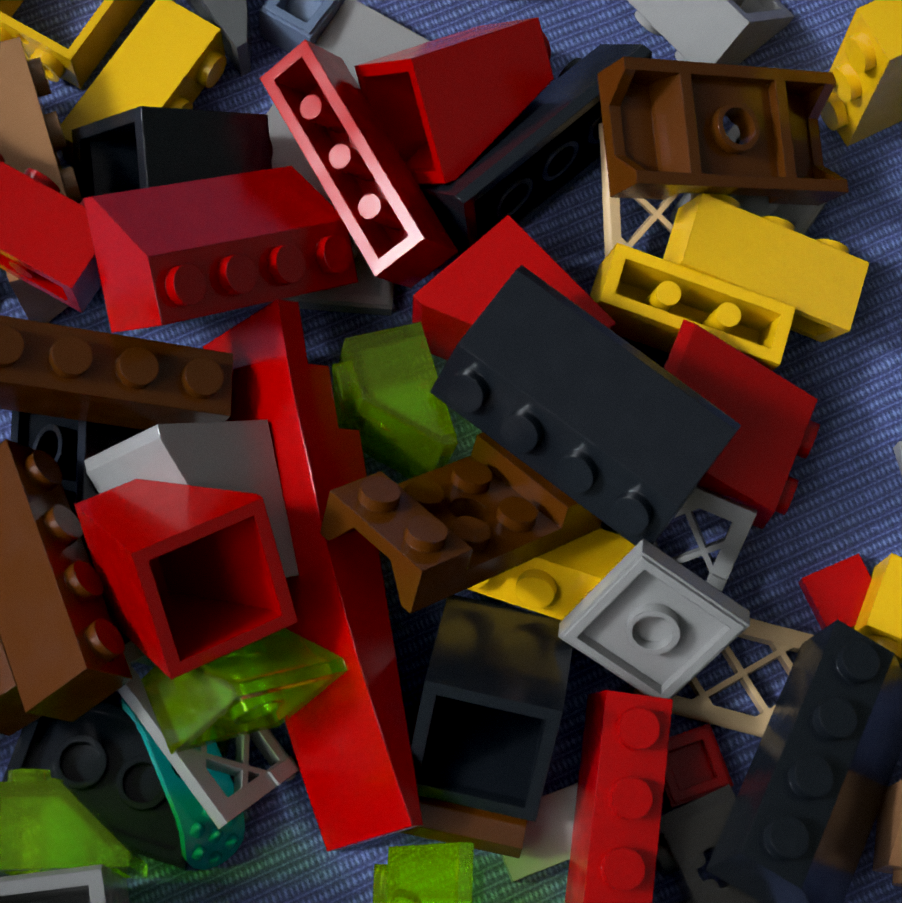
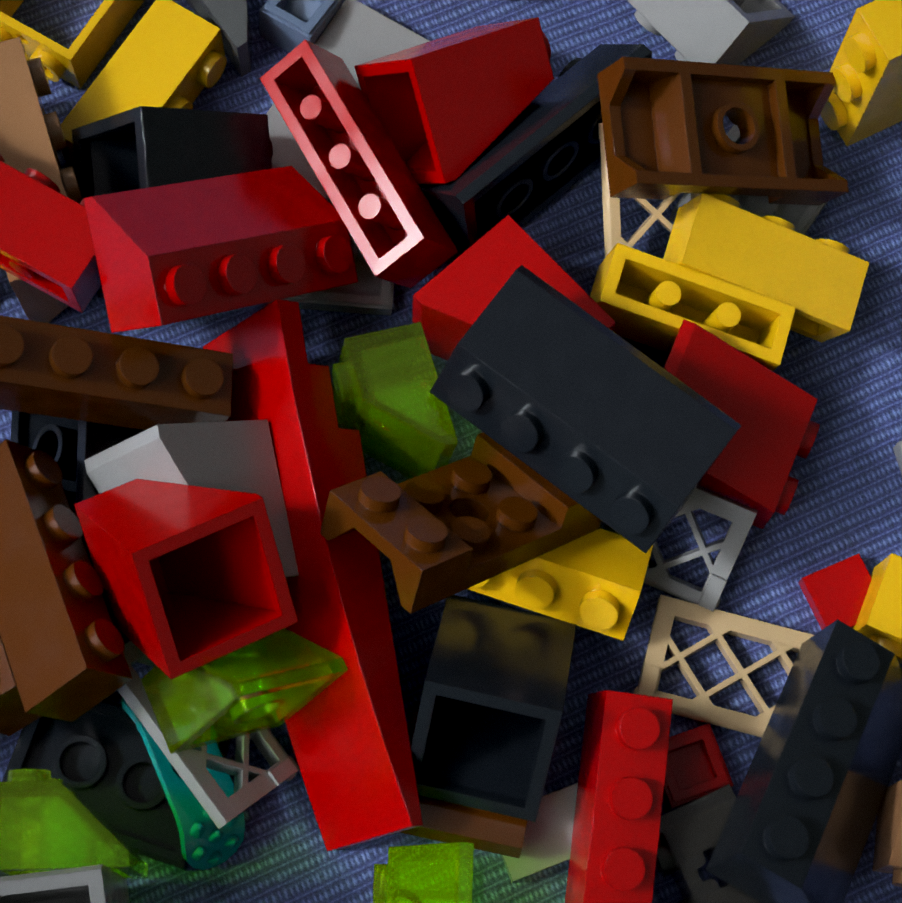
(653, 622): light grey tile -> none

